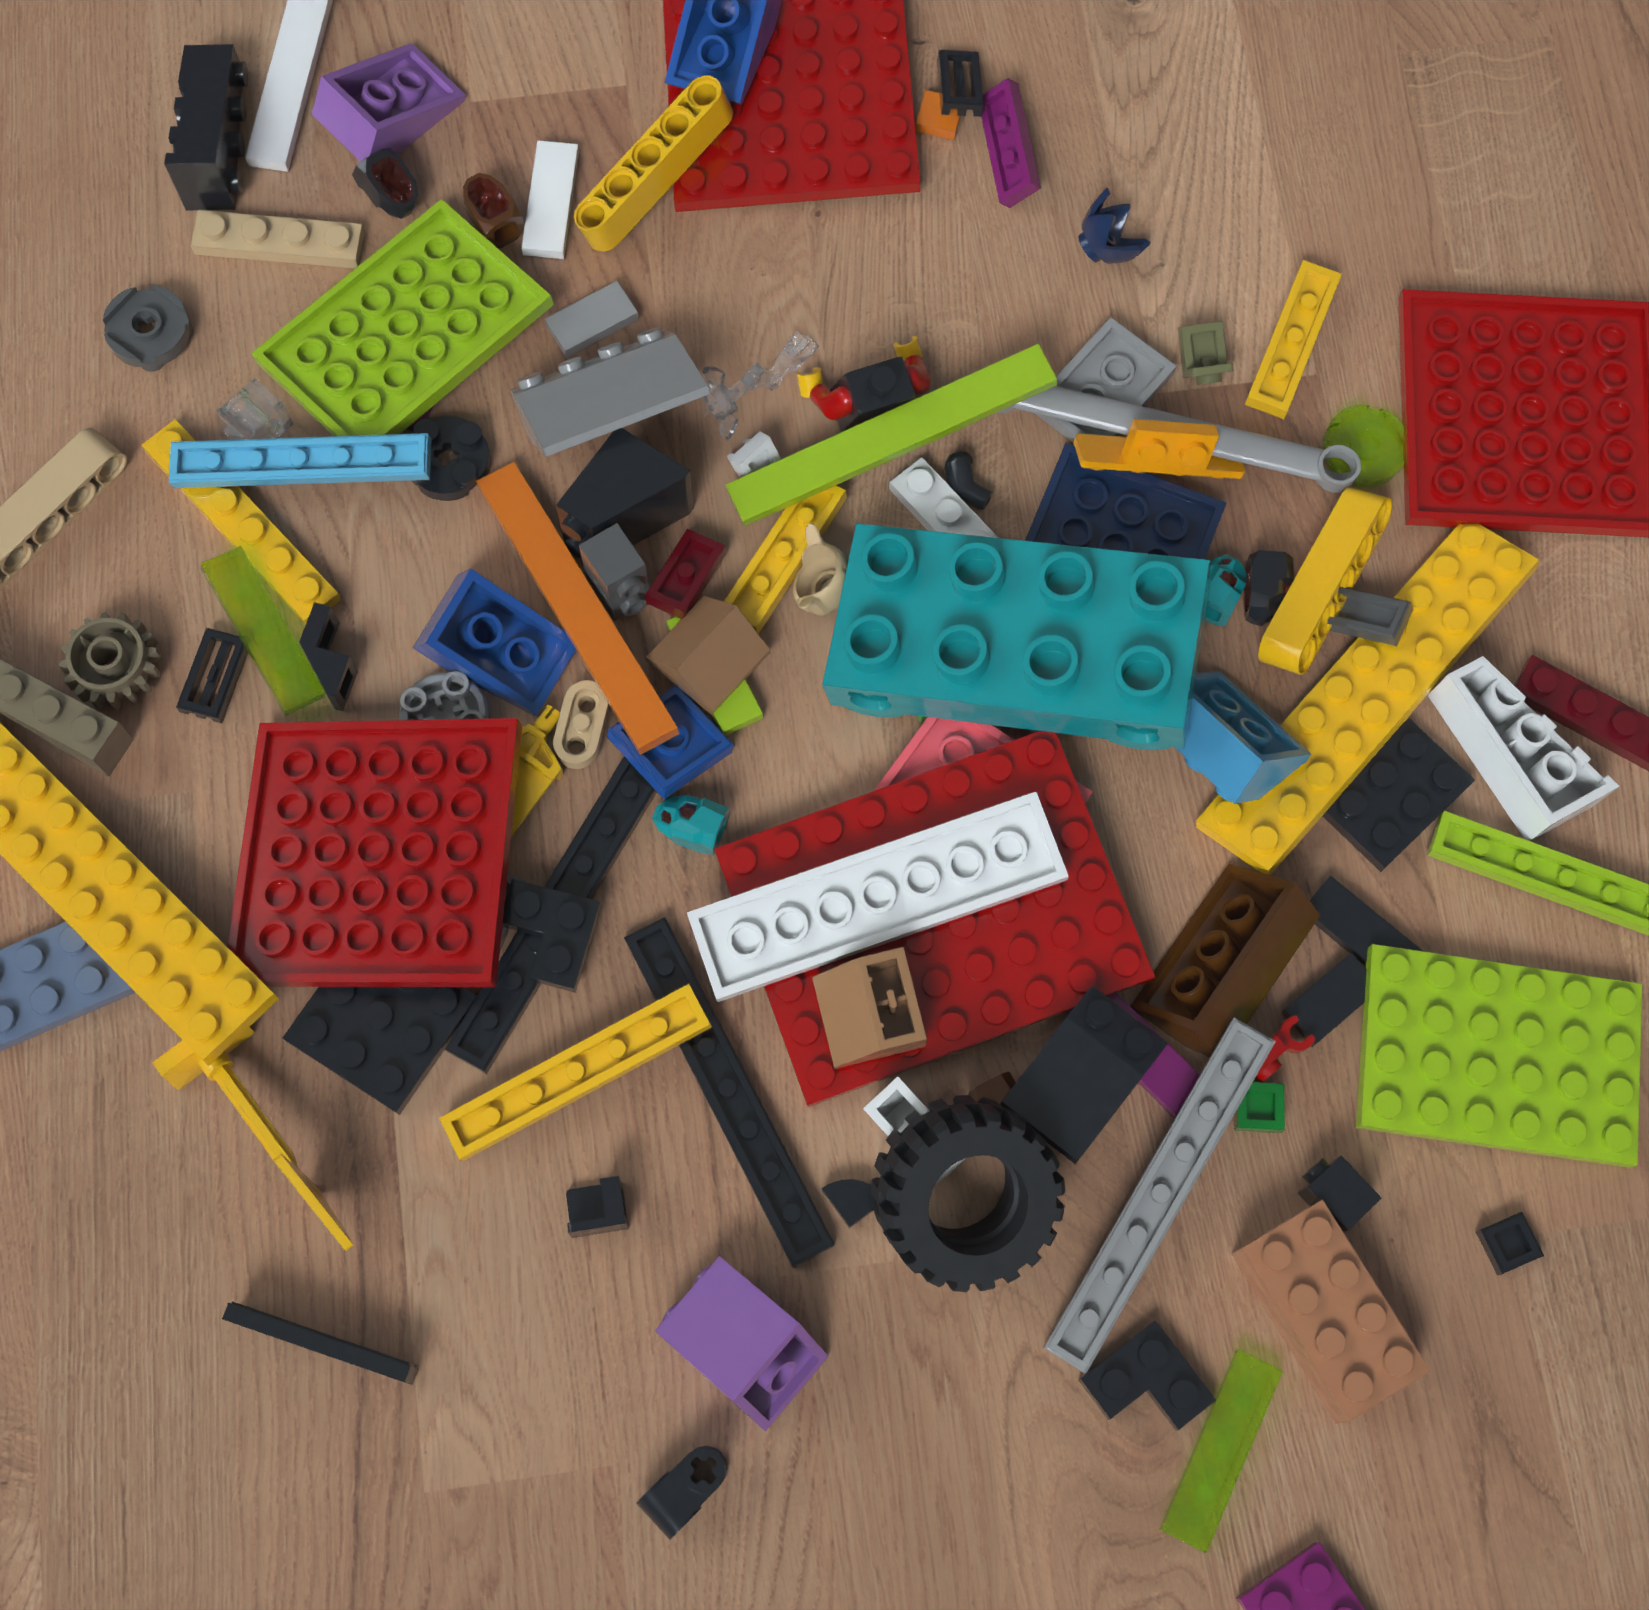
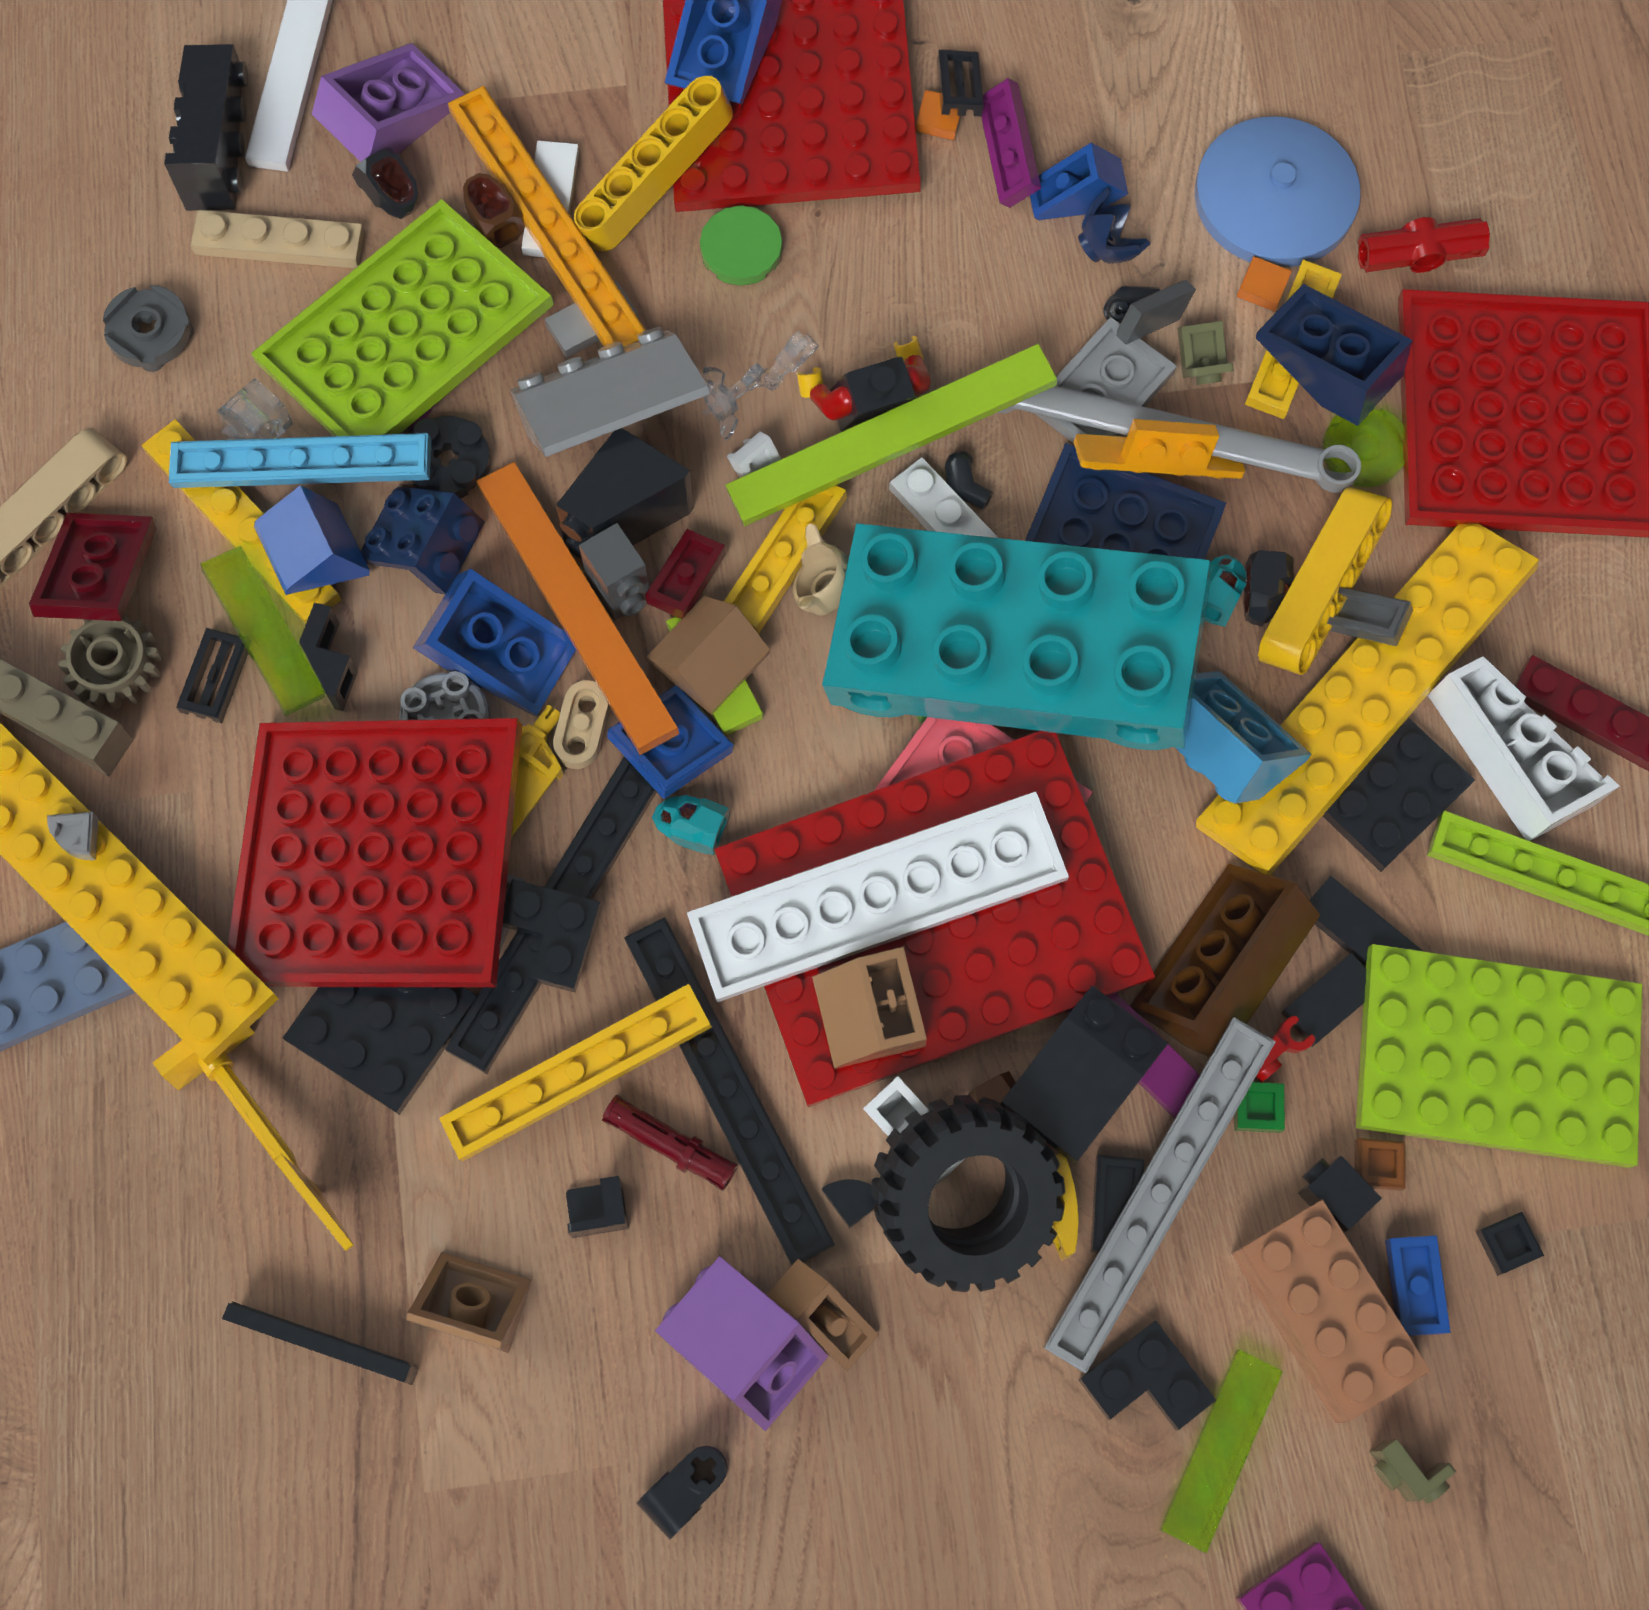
(75, 833): none -> light grey tile
(93, 567): none -> dark red plate
(309, 542): none -> slope
(423, 534): none -> dark blue bracket
(471, 1302): none -> medium nougat slope
(546, 218): none -> light orange tile
(679, 1148): none -> dark red pin
(741, 245): none -> bright green tile
(823, 1314): none -> medium nougat slope
(1067, 1228): none -> yellow slope
(1076, 183): none -> blue slope
(1113, 1185): none -> black tile
(1121, 300): none -> black arm
(1155, 311): none -> dark grey tile
(1264, 283): none -> orange tile
(1277, 191): none -> medium blue dish
(1335, 352): none -> dark blue slope
(1381, 1163): none -> dark orange tile
(1400, 1472): none -> olive bracket
(1418, 1285): none -> blue plate
(1423, 245): none -> red piece

